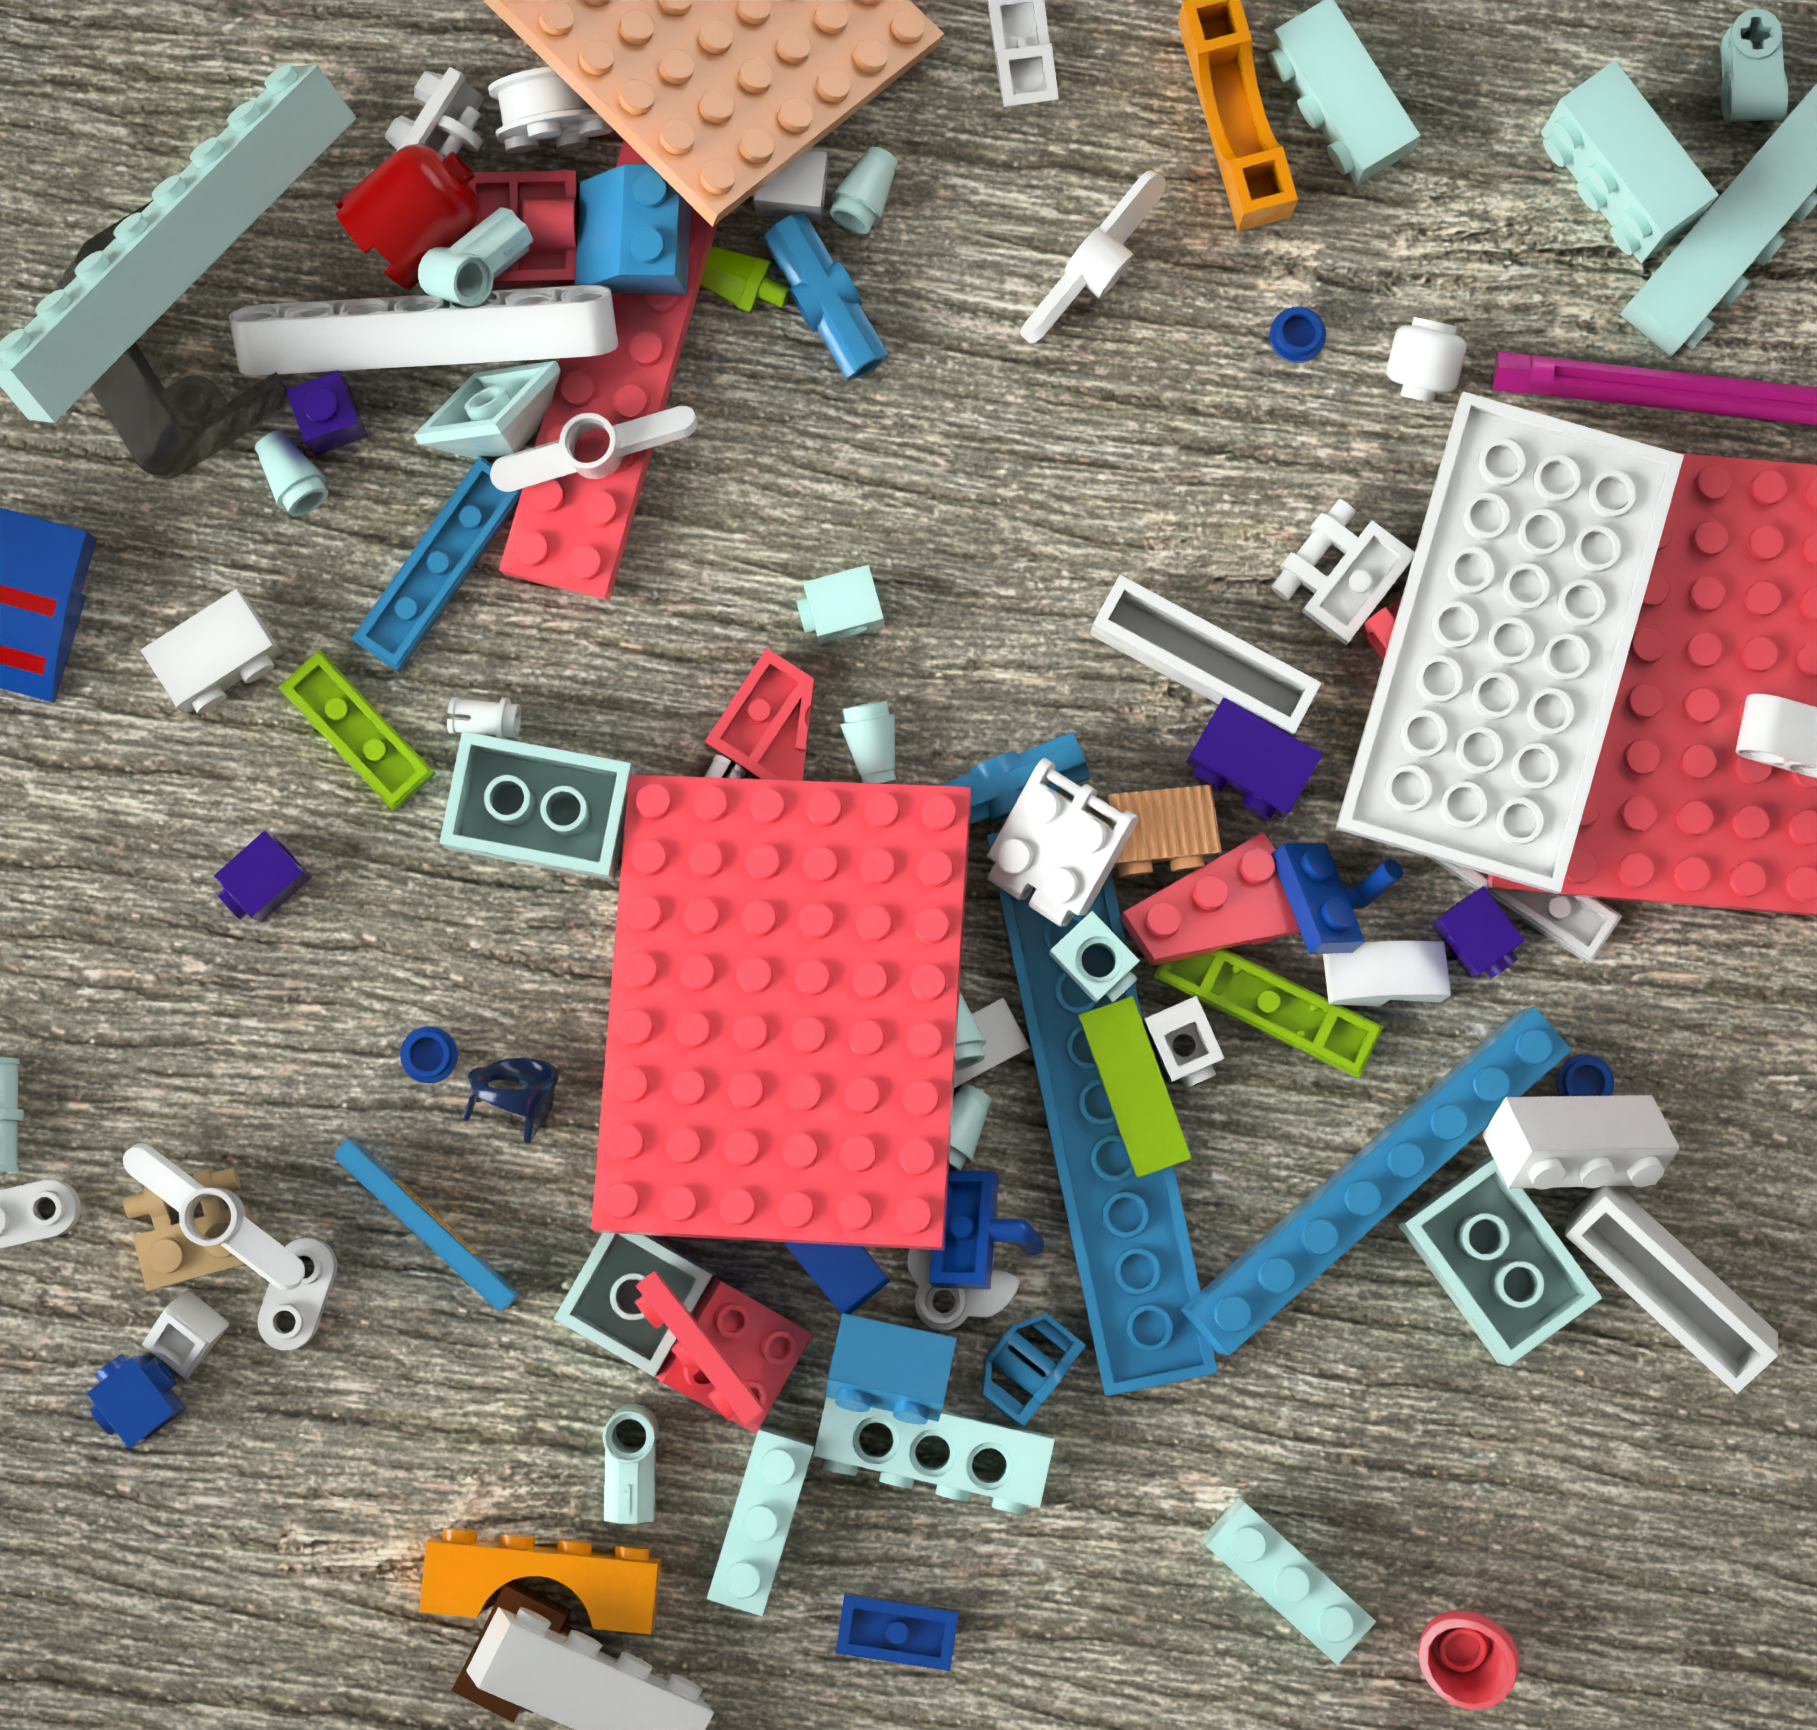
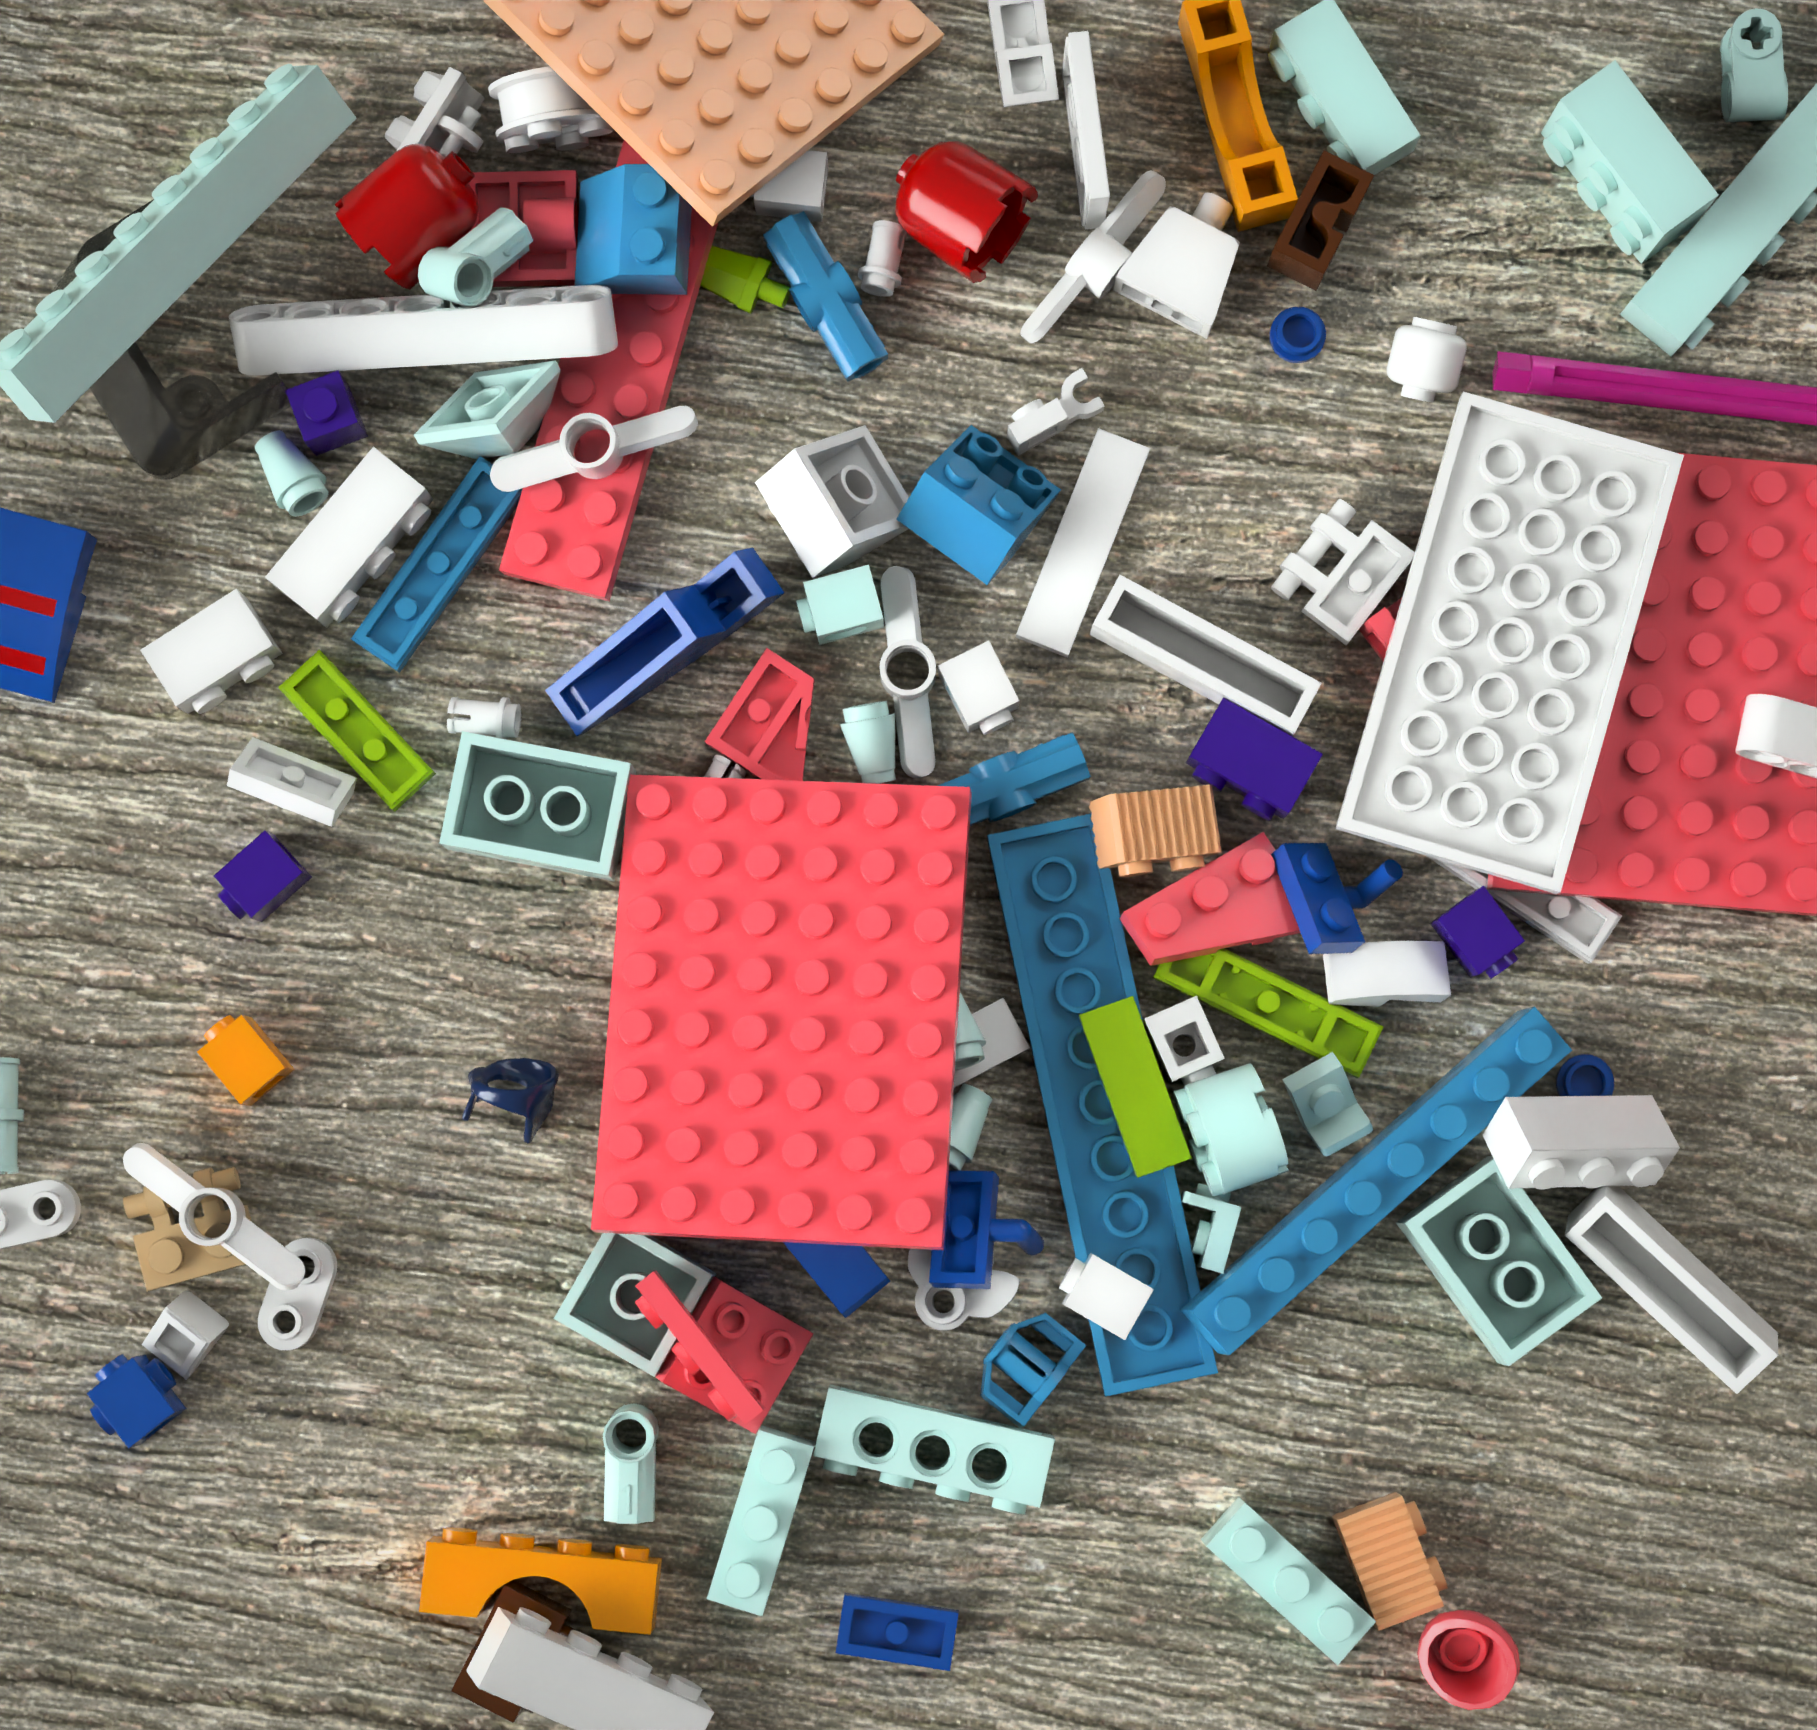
(244, 1058): none -> light orange brick
(291, 781): none -> white plate
(351, 538): none -> white brick
(426, 1225): dark azure tile -> none
(429, 1054): blue plate -> none
(664, 640): none -> blue slope
(835, 499): none -> white slope
(864, 192): light aqua cone -> none
(883, 259): none -> white pin
(890, 1369): dark azure slope -> none
(910, 706): none -> white piece
(962, 206): none -> red cylinder
(978, 503): none -> dark azure slope
(979, 689): none -> white brick
(1039, 422): none -> white plate
(1058, 846): white plate -> none
(1082, 542): none -> white tile
(1085, 130): none -> white tile
(1090, 933): light aqua brick -> none
(1104, 1294): none -> white brick
(1183, 265): none -> white torso
(1215, 1237): none -> light aqua bracket
(1232, 1130): none -> light aqua brick
(1326, 202): none -> reddish brown brick
(1327, 1105): none -> light aqua bracket
(1389, 1559): none -> light nougat brick

